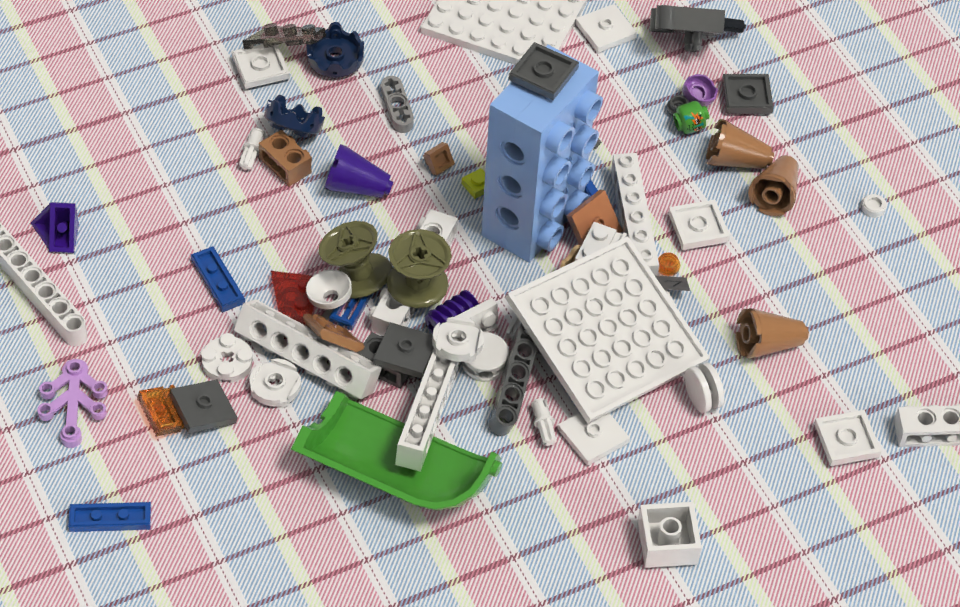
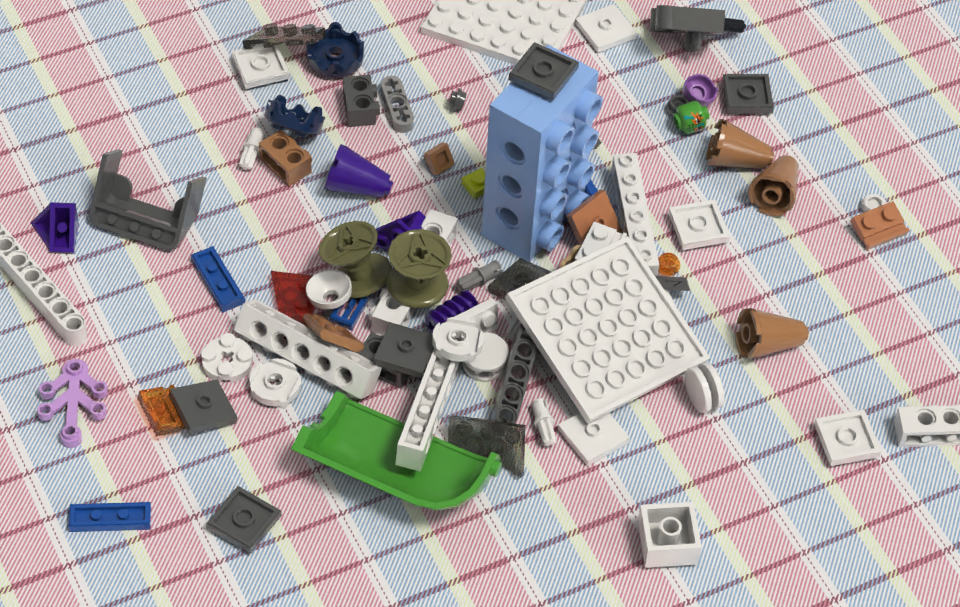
(119, 213): none -> dark grey windscreen
(244, 519): none -> dark grey plate
(359, 100): none -> dark grey brick
(390, 231): none -> dark purple bracket
(457, 99): none -> dark grey plate
(479, 276): none -> light grey axle
(489, 436): none -> clear smoke wing
(516, 276): none -> clear smoke plate
(879, 225): none -> nougat plate

